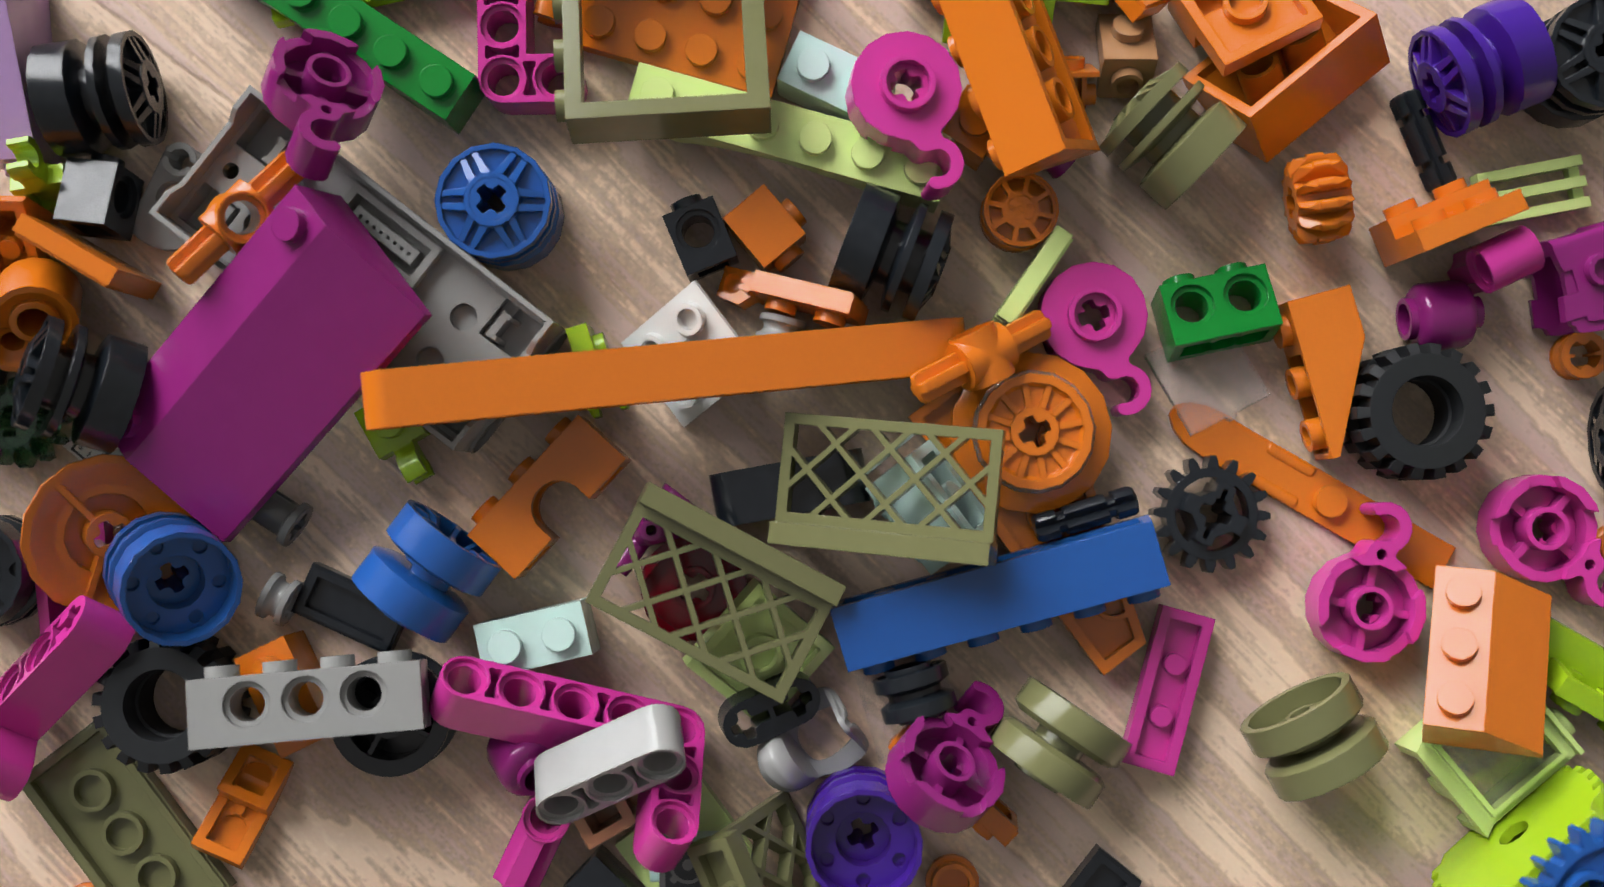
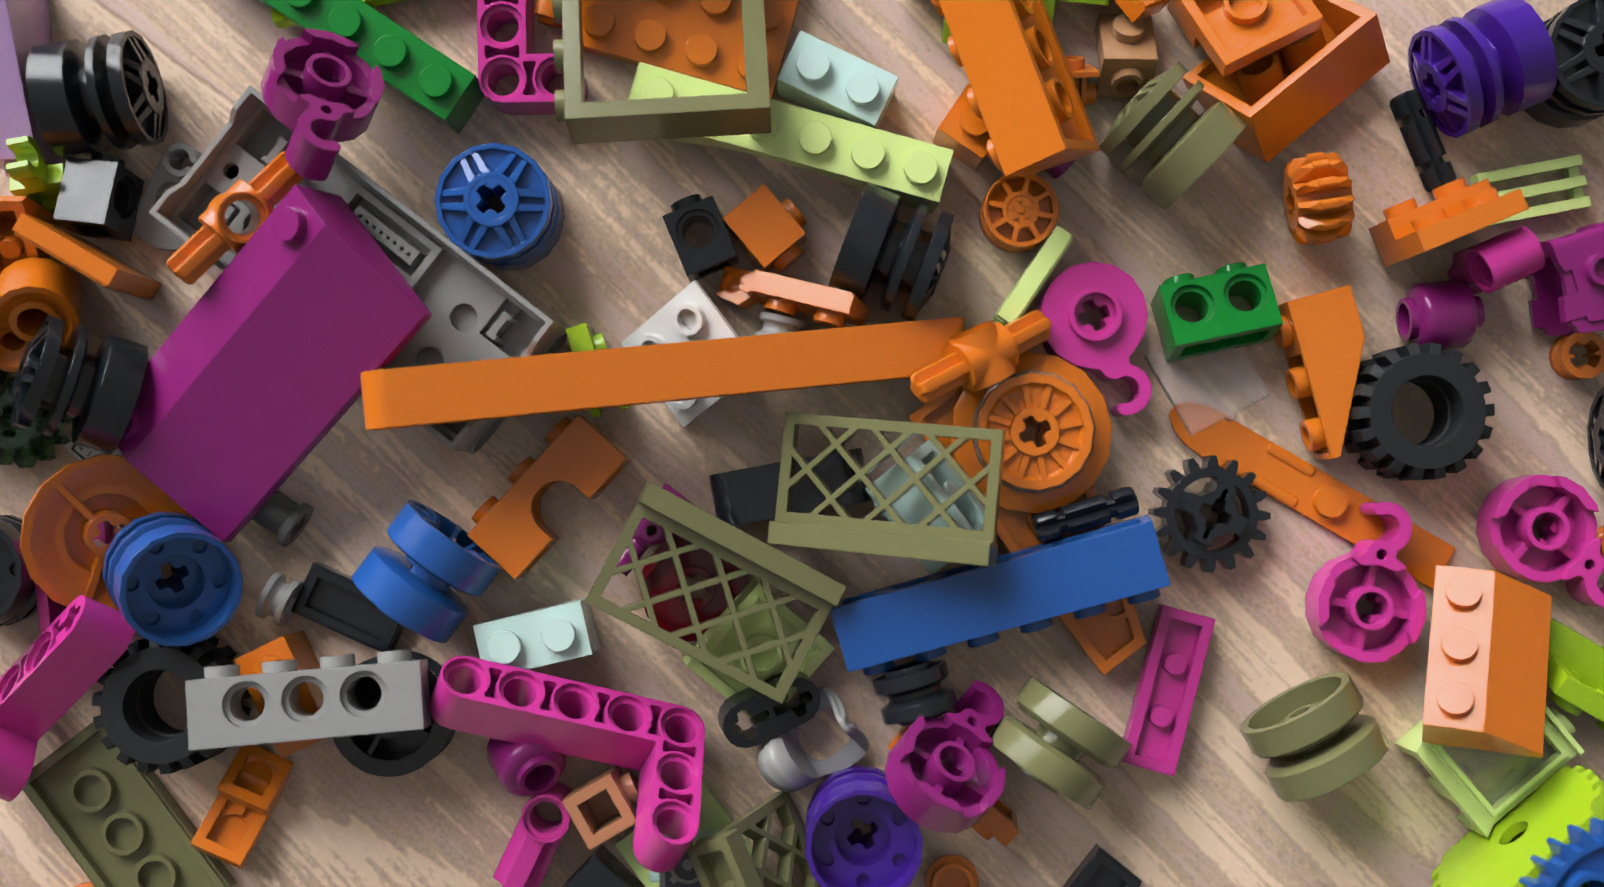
(402, 444): lime plate -> none
(609, 764): light grey beam -> none
(906, 125): dark pink piece -> none

